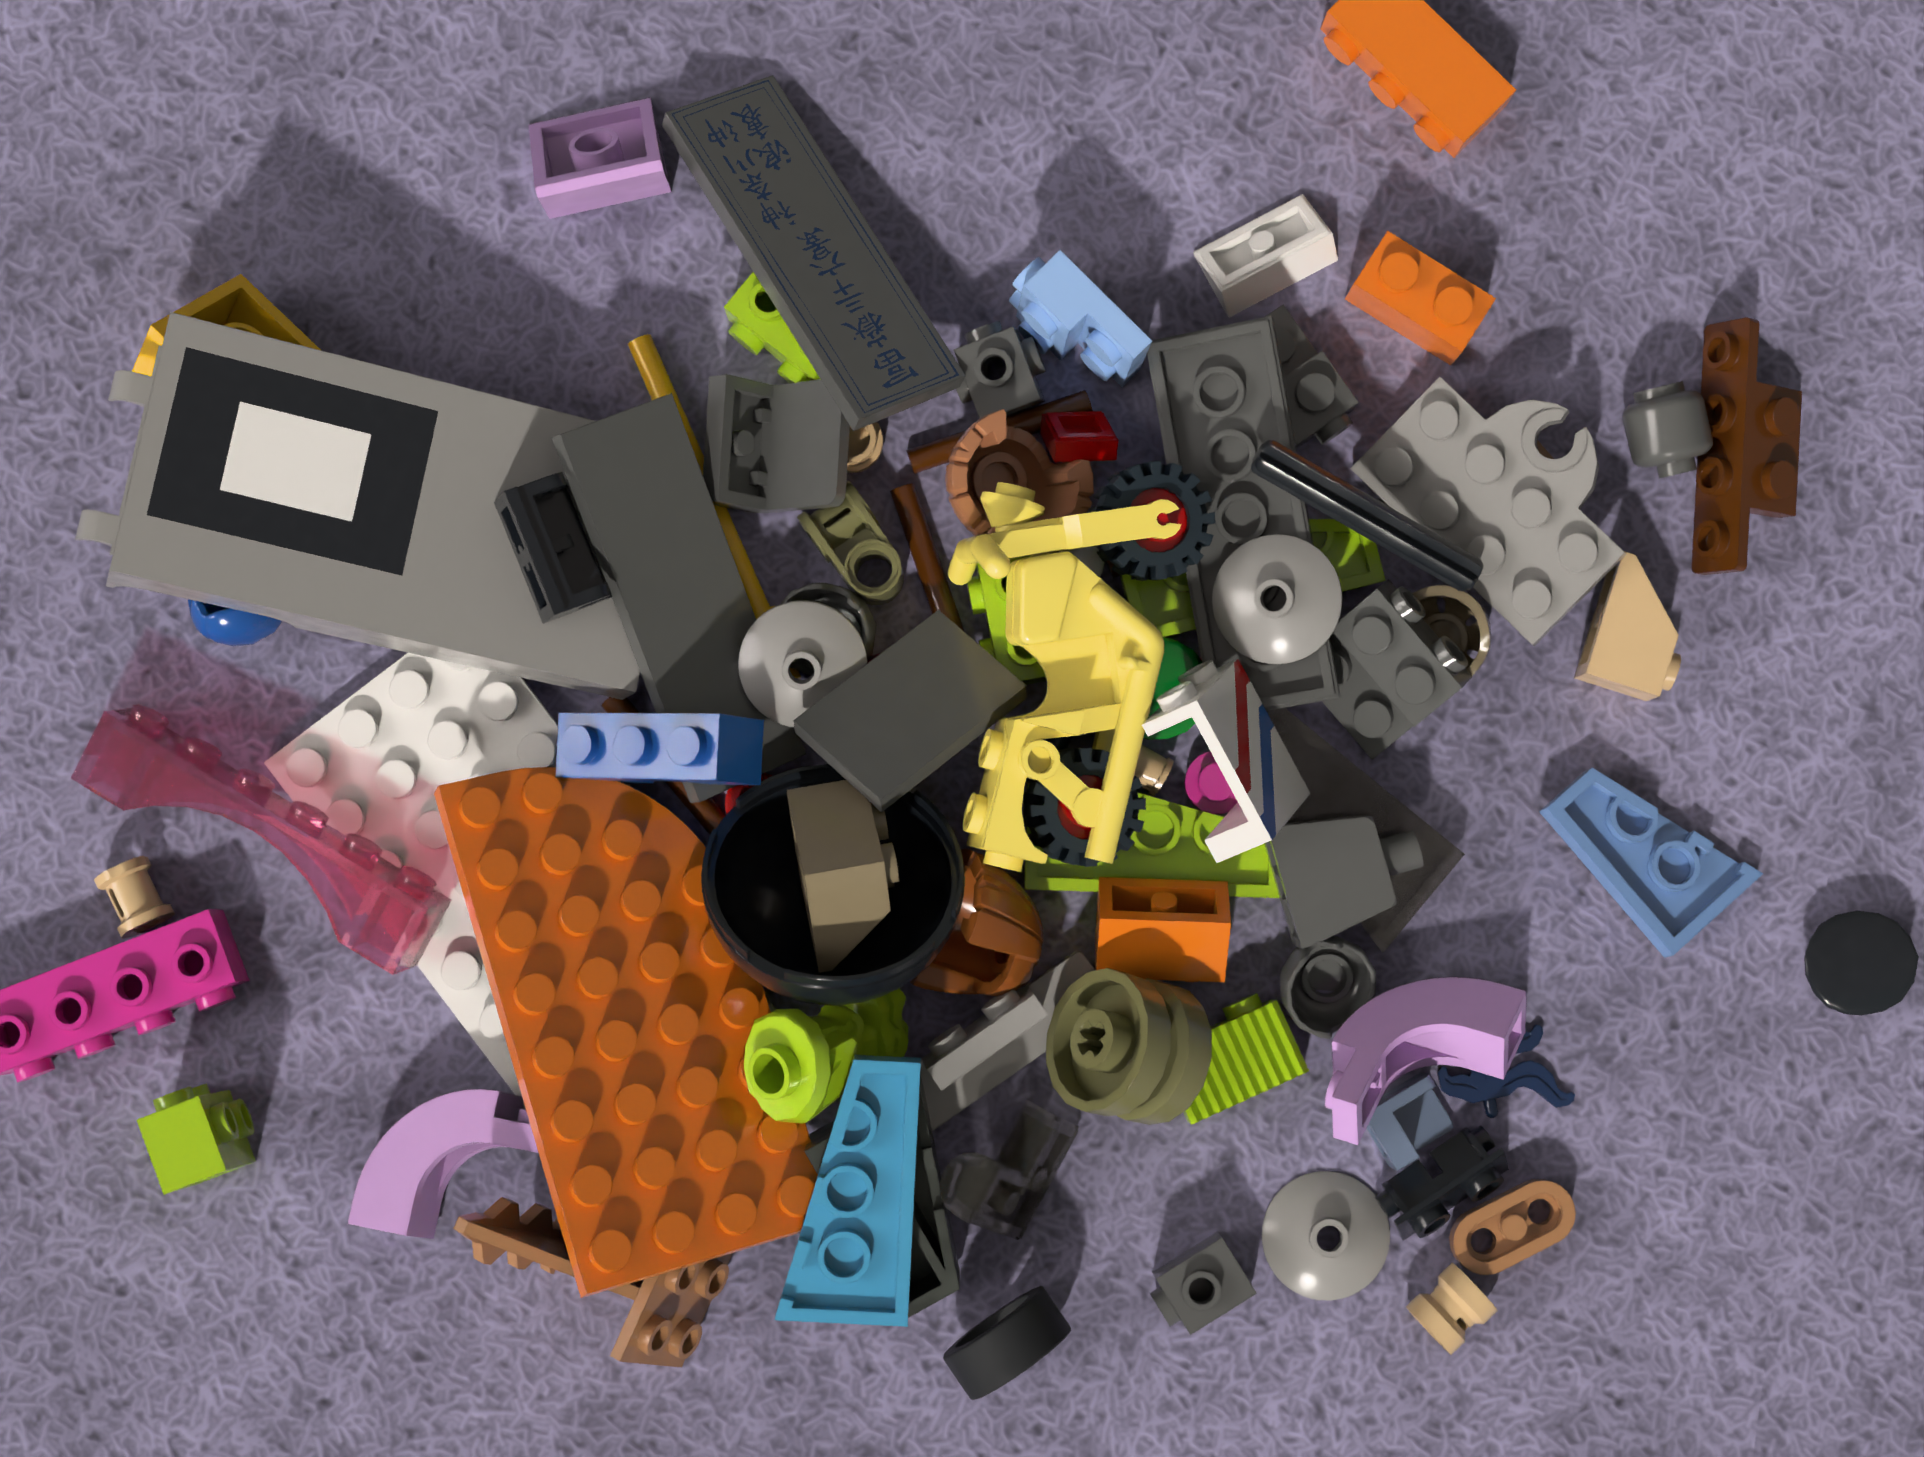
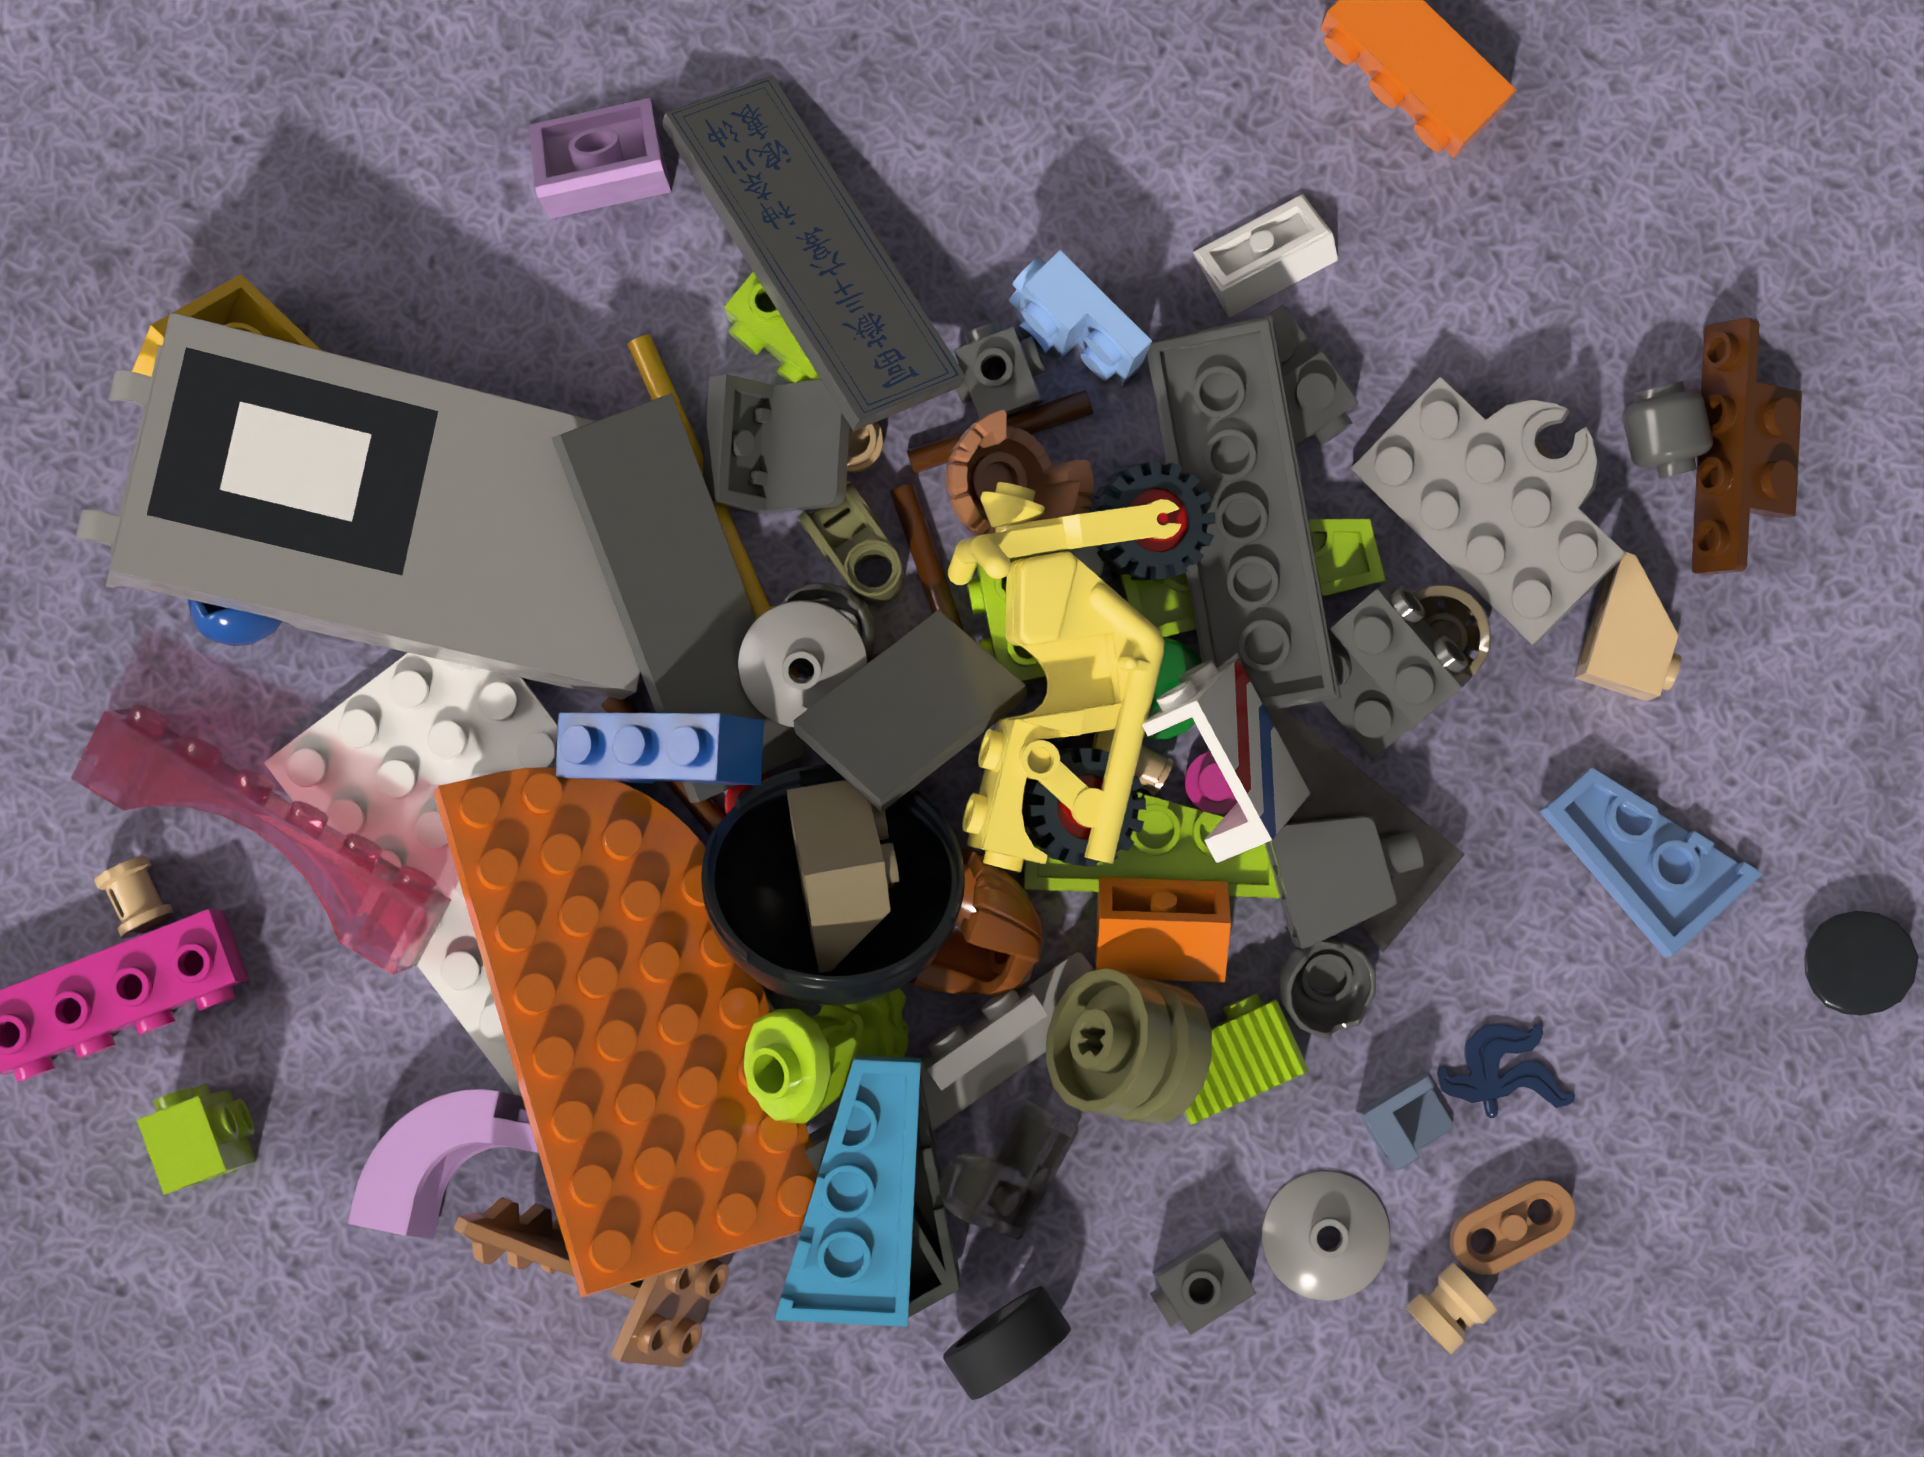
(551, 547): black hinge -> none
(1079, 436): red tile -> none
(1310, 606): light grey dish -> none
(1366, 515): black axle -> none
(1420, 298): orange brick -> none
(1420, 1026): lavender arch -> none
(1465, 1173): black hinge -> none

